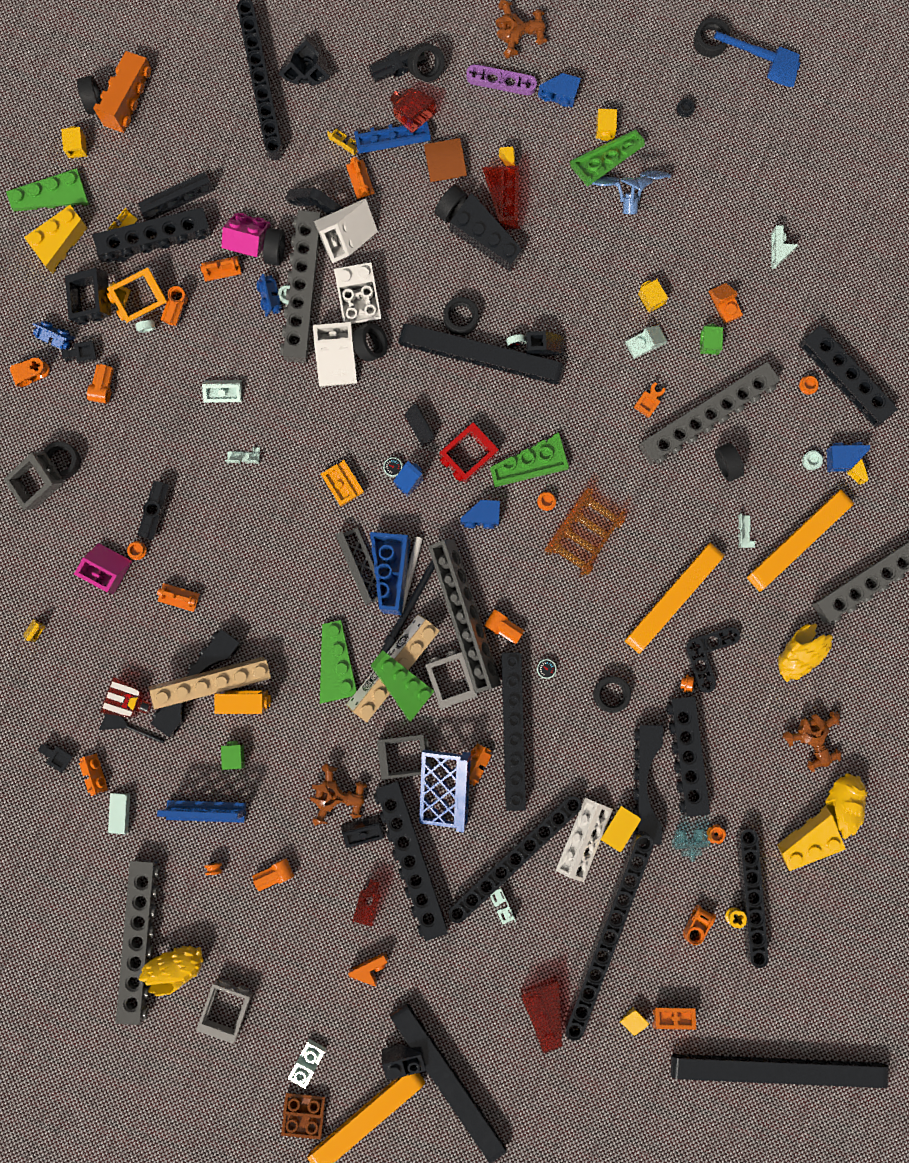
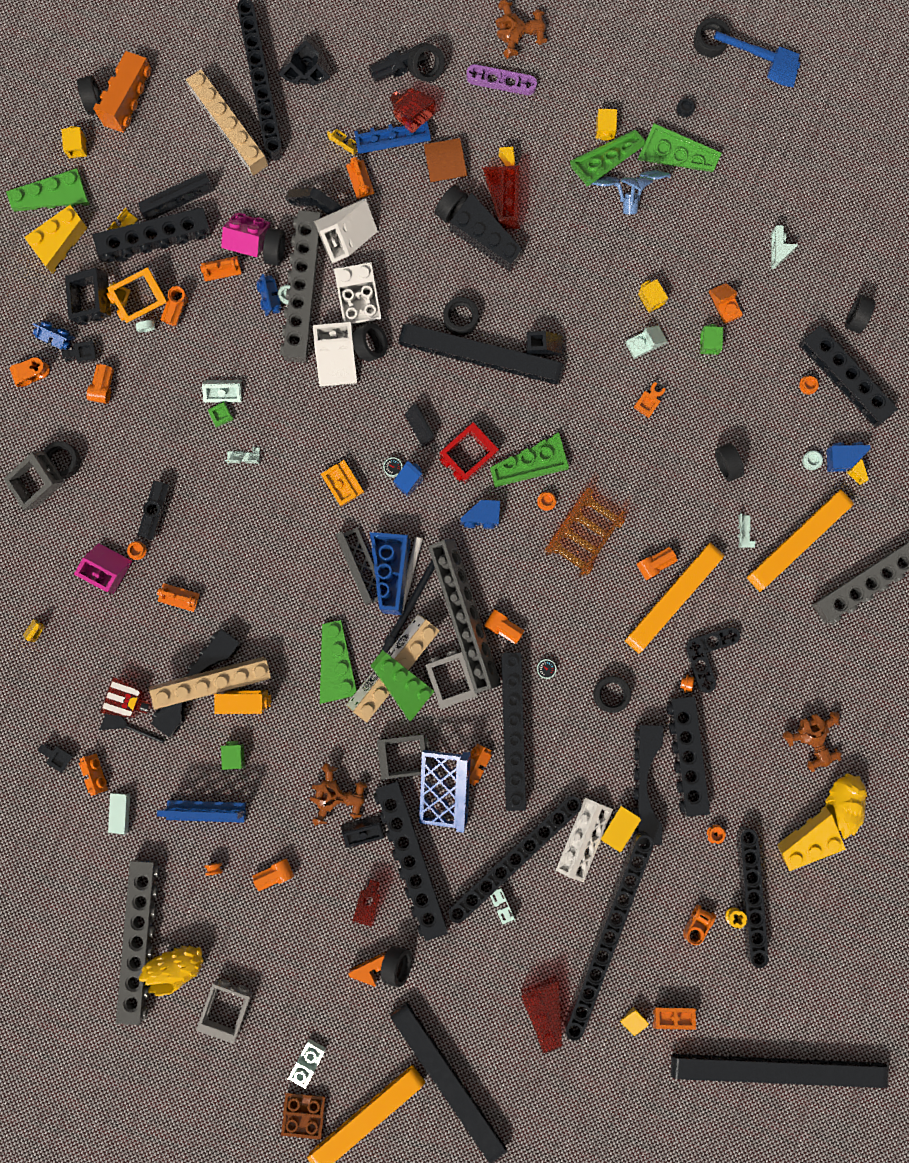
(220, 414): none -> bright green tile
(227, 122): none -> tan brick
(396, 966): none -> black tyre
(401, 1061): black slope -> none
(516, 340): light aqua tile -> none
(560, 89): blue slope -> none
(653, 565): none -> orange piece
(676, 150): none -> bright green wing
(681, 842): clear light blue hips -> none
(764, 375): dark grey brick -> none
(802, 654): yellow head -> none
(860, 314): none -> black tyre

